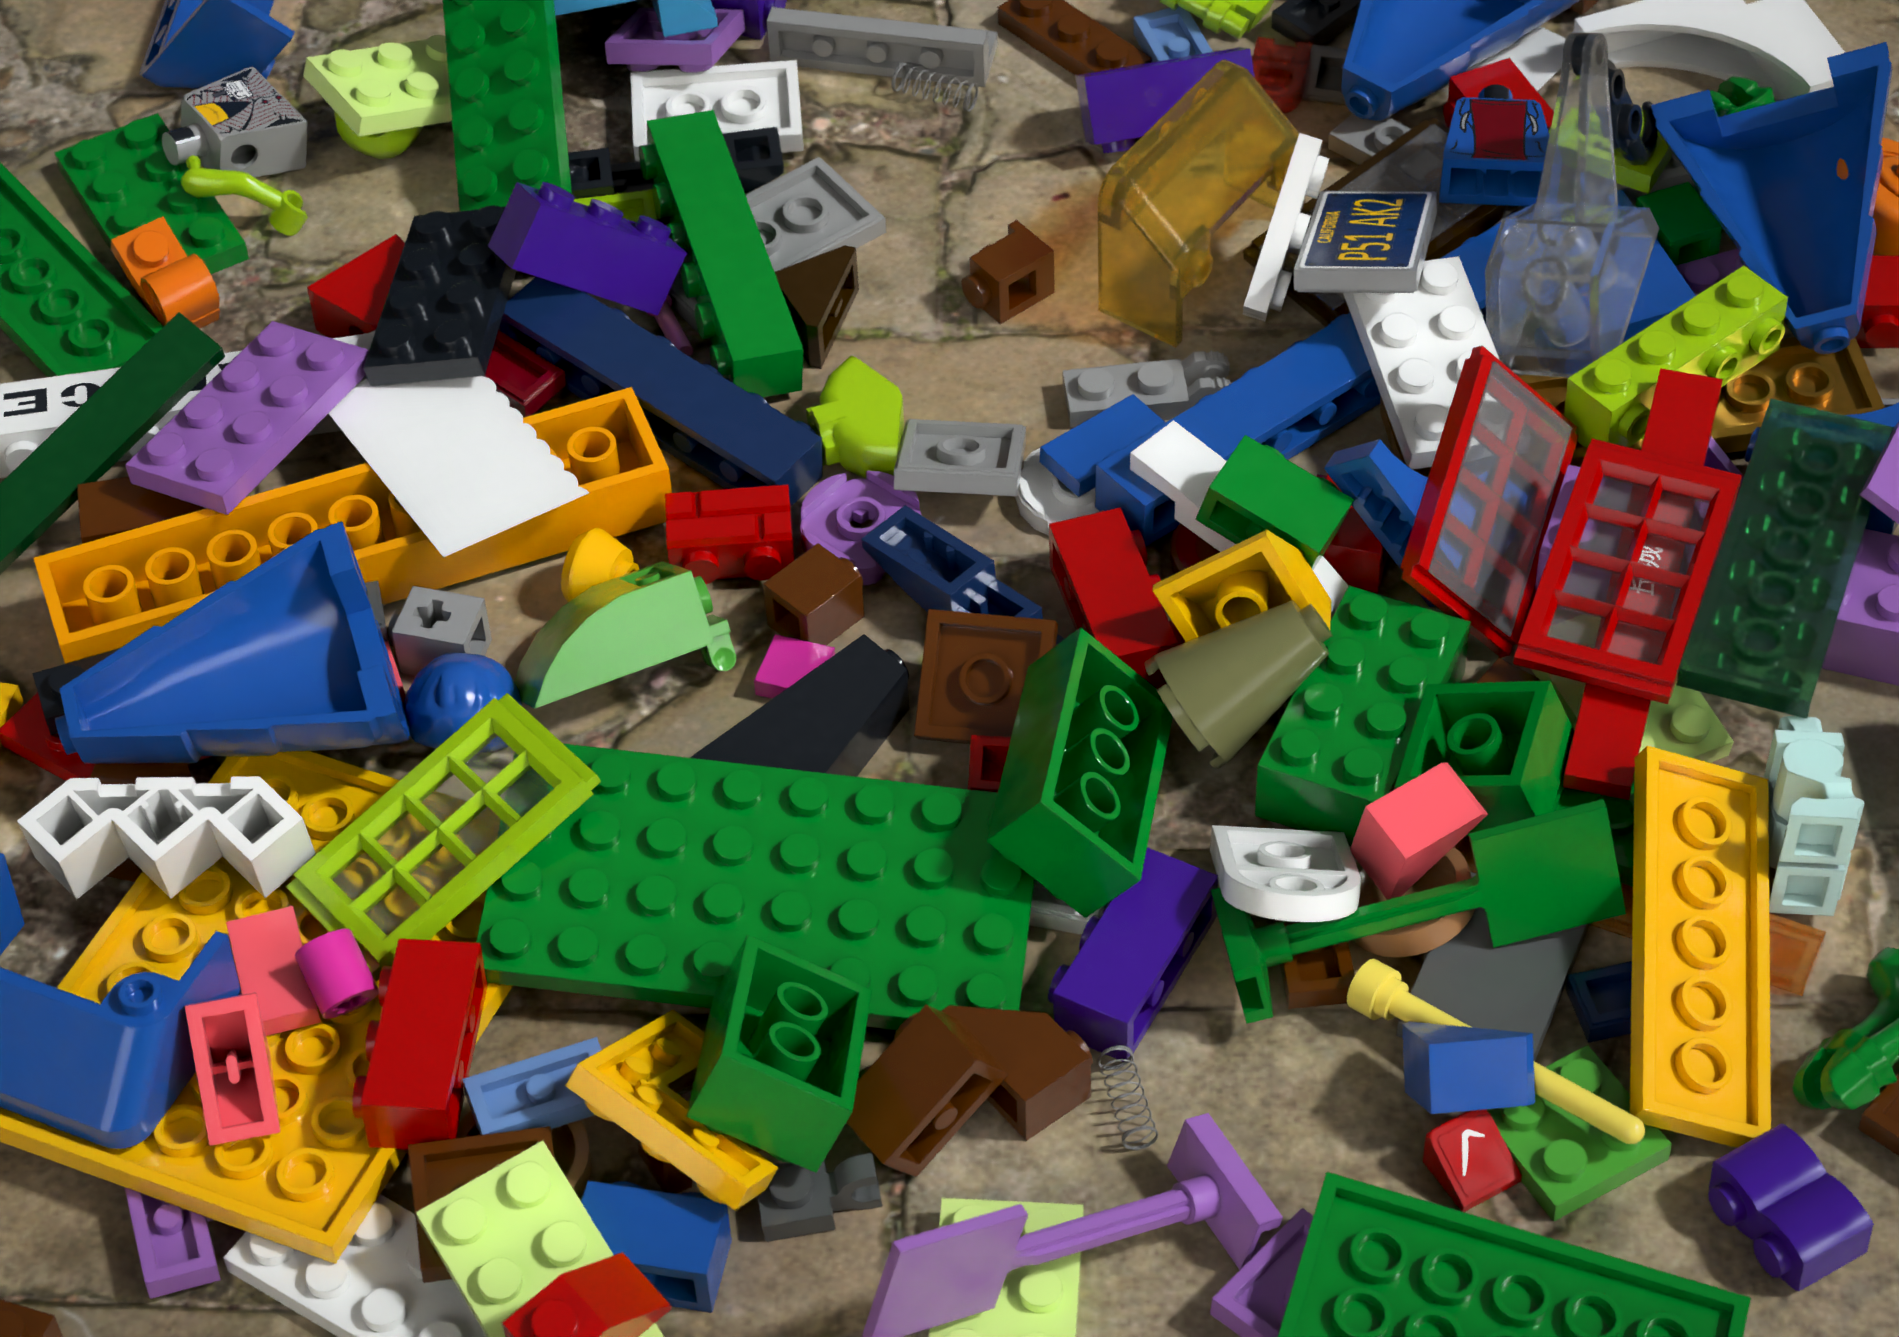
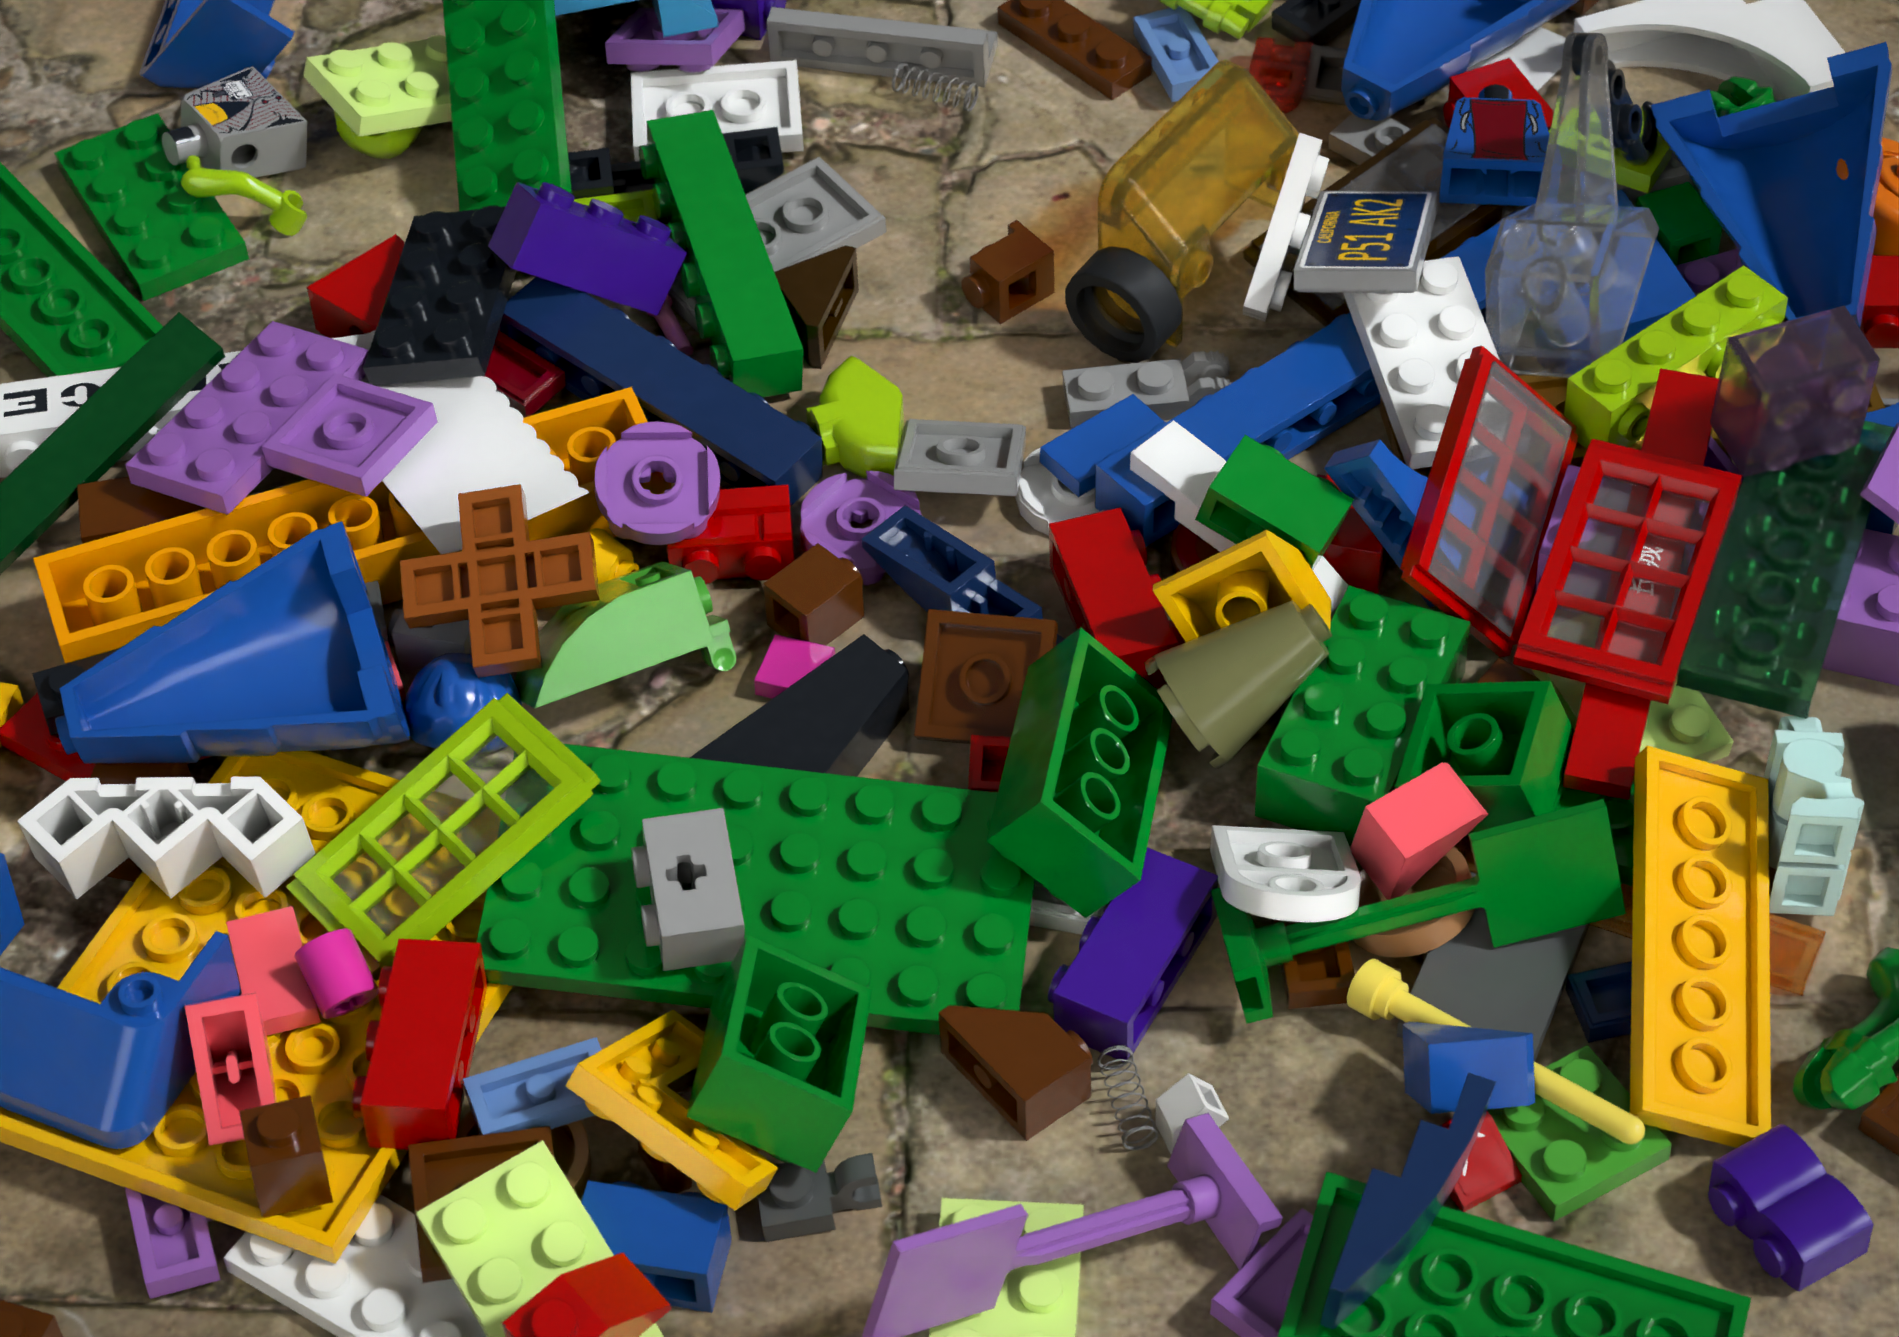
(166, 276): orange plate -> none
(285, 1156): none -> reddish brown brick
(349, 434): none -> medium lavender plate
(499, 580): none -> dark orange plate
(657, 517): none -> medium lavender plate
(691, 887): none -> light grey brick
(922, 1090): reddish brown brick -> none
(1131, 99): dark purple brick -> none
(1138, 284): none -> black tyre
(1183, 1101): none -> white piece
(1401, 1209): none -> dark blue slope
(1794, 391): none -> clear purple brick

